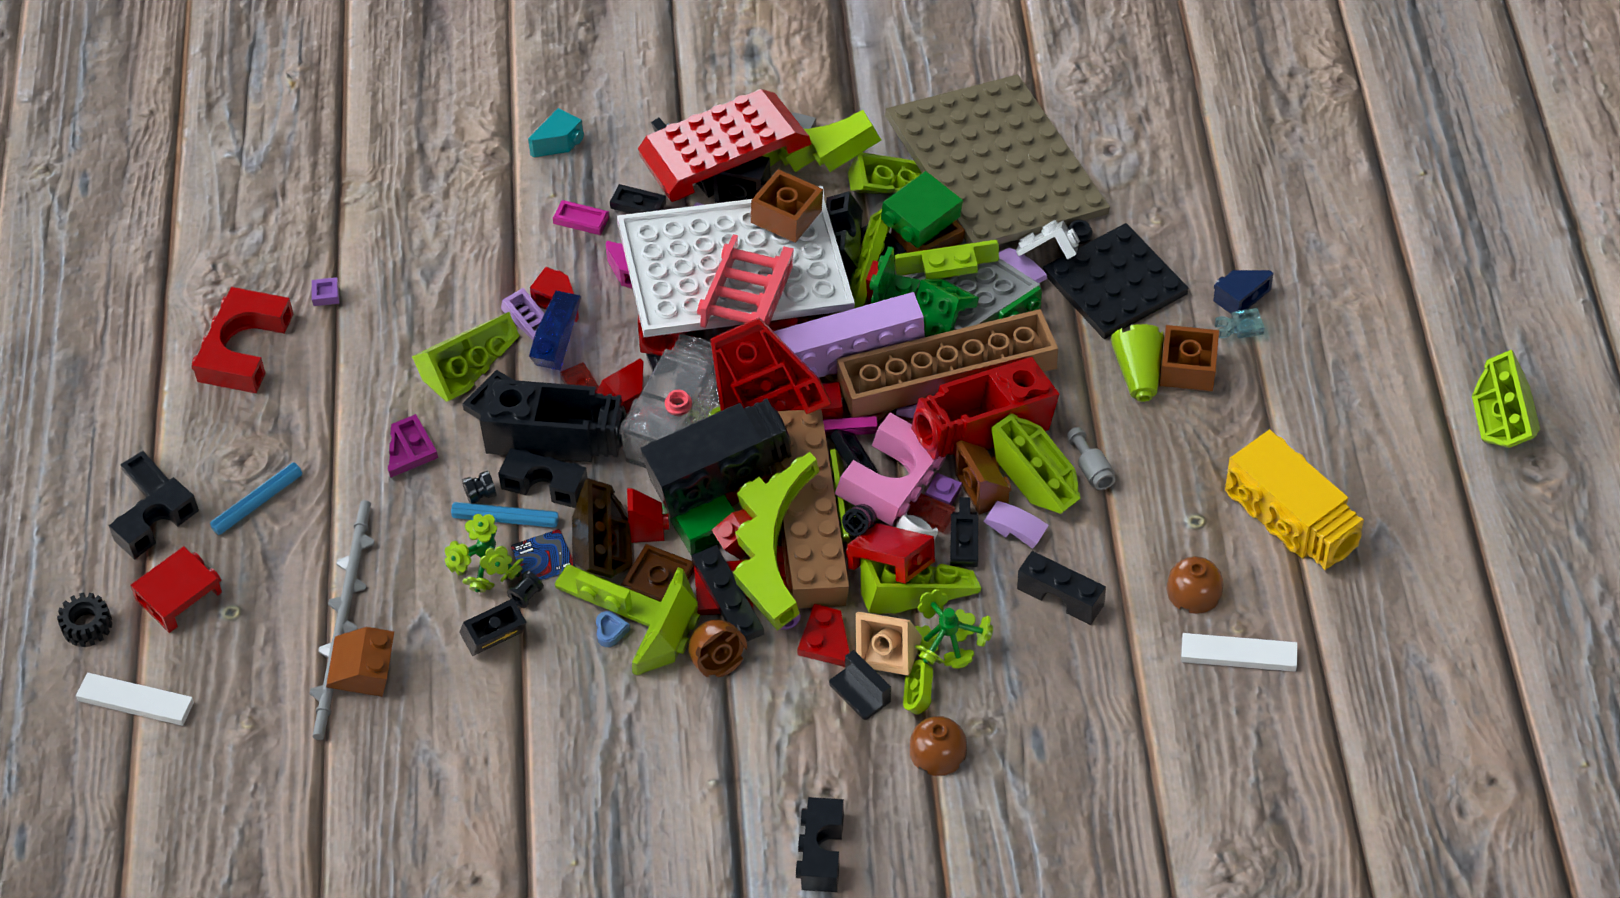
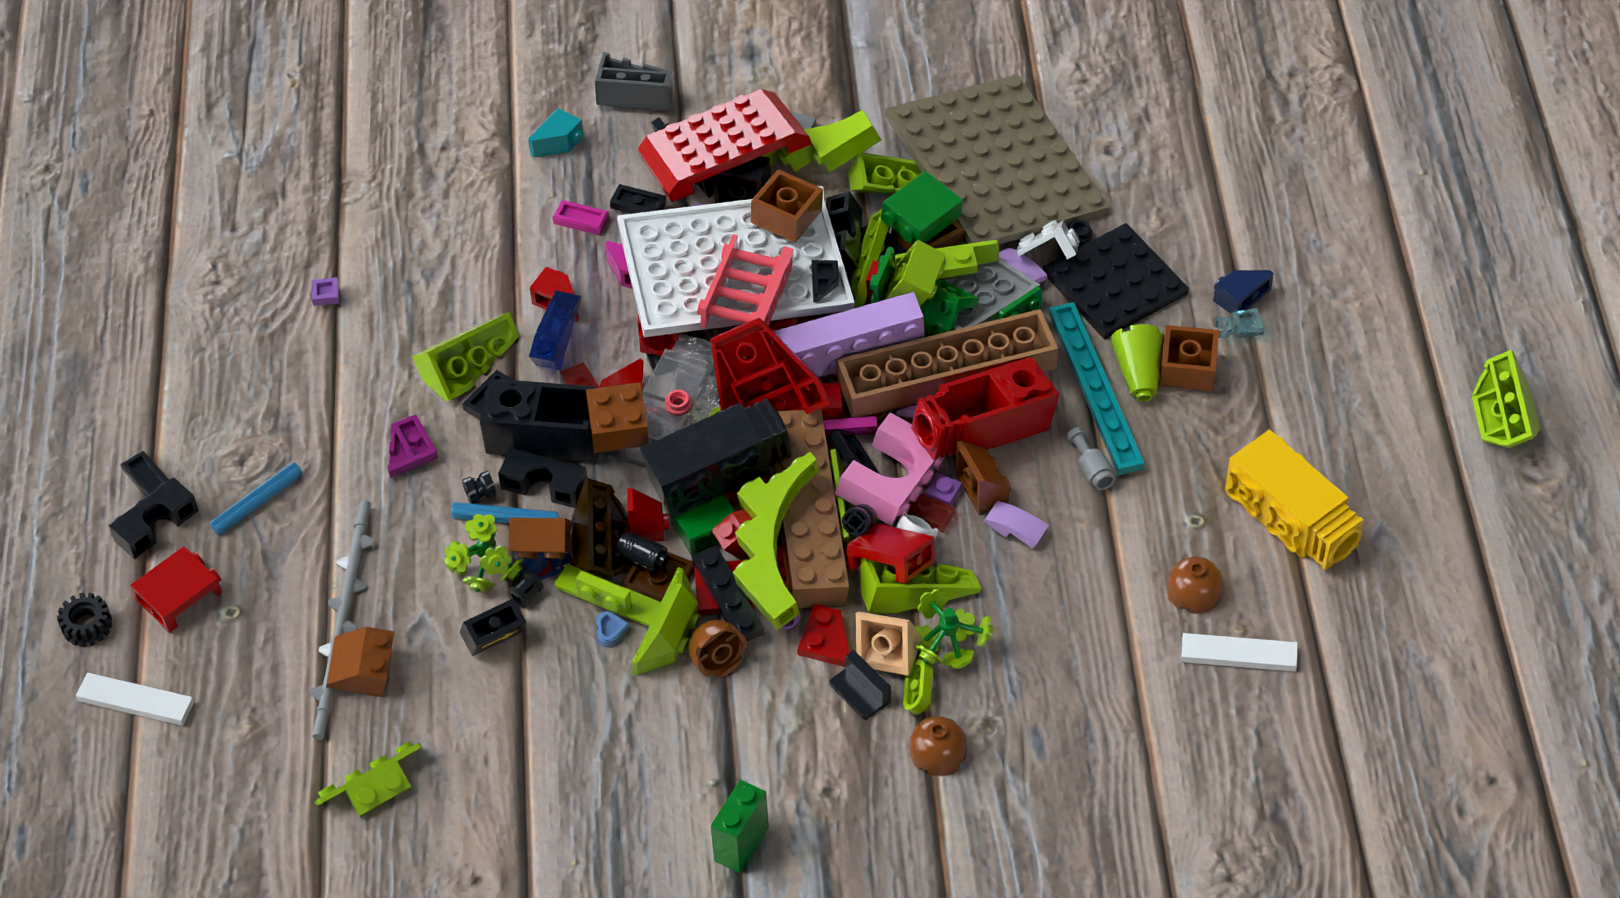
(238, 312): red arch -> none
(375, 785): none -> lime bracket
(522, 297): lavender slope -> none
(541, 536): none -> dark orange brick
(617, 417): none -> dark orange brick
(632, 85): none -> dark grey wedge
(643, 551): none -> black head
(739, 826): none -> green brick
(822, 822): black arch -> none
(824, 278): none -> black tile
(917, 273): none -> lime slope
(964, 536): black hinge -> none
(1035, 464): lime wedge -> none
(1080, 594): black arch -> none
(1096, 389): none -> teal plate

